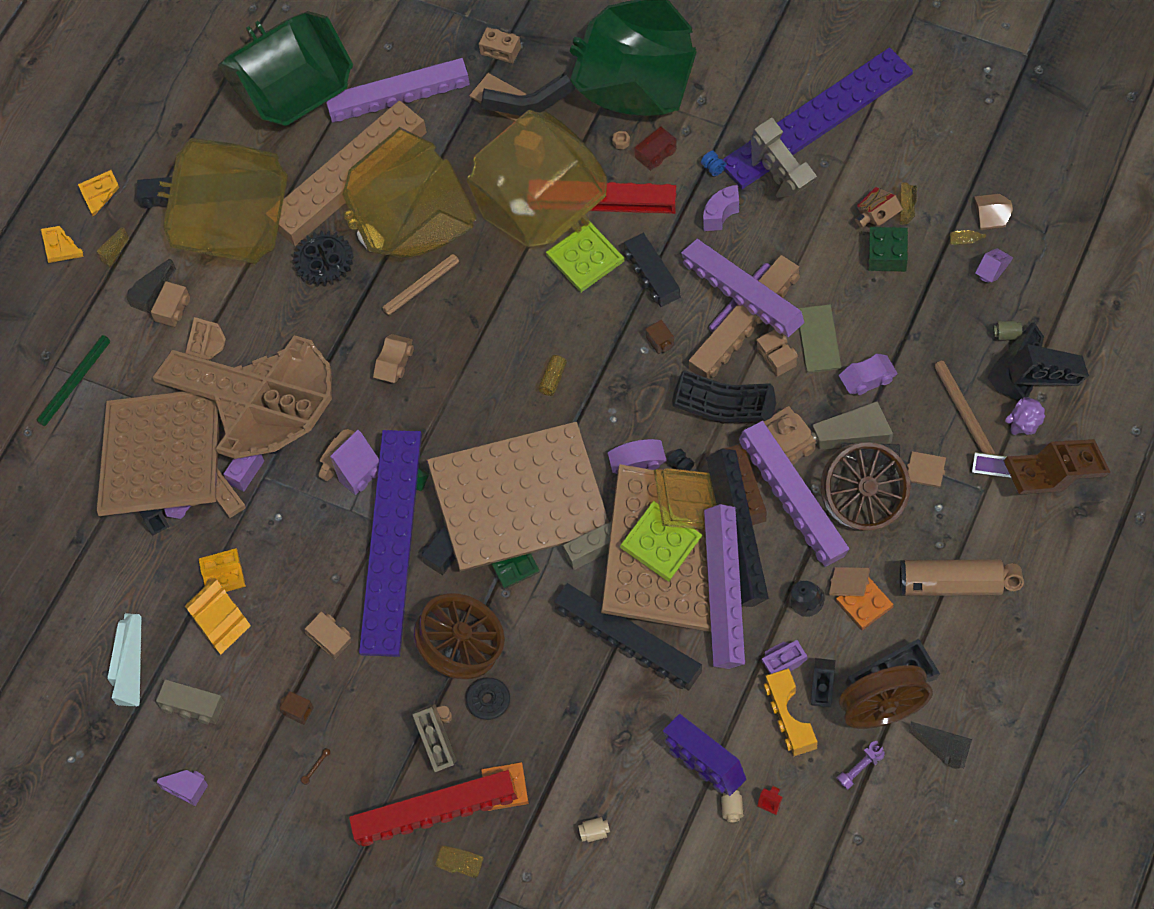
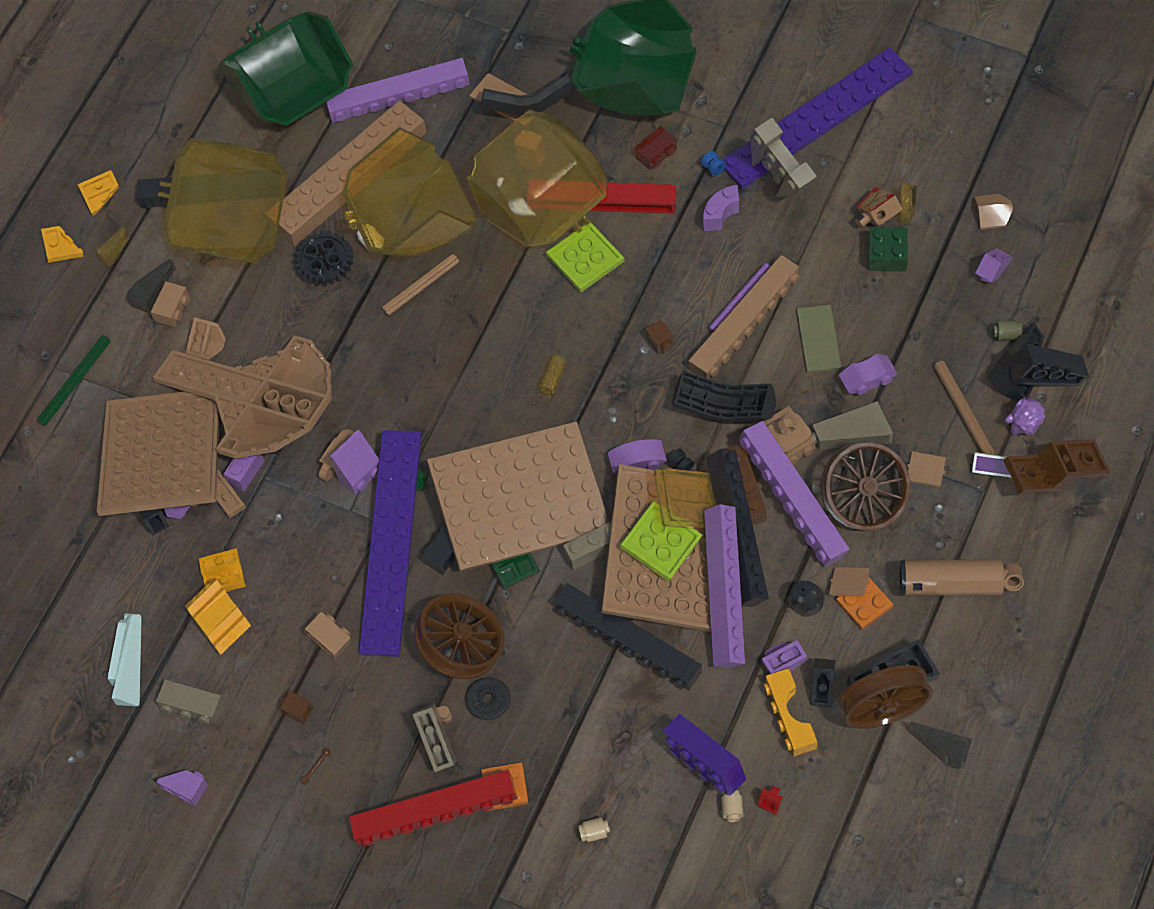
(393, 358): medium nougat brick -> none
(459, 860): clear yellow slope -> none
(500, 45): medium nougat brick -> none
(621, 140): medium nougat tile -> none
(651, 269): black brick -> none
(742, 288): medium lavender brick -> none
(776, 352): medium nougat piece -> none
(871, 756): medium lavender bar -> none
(965, 237): clear yellow piece -> none

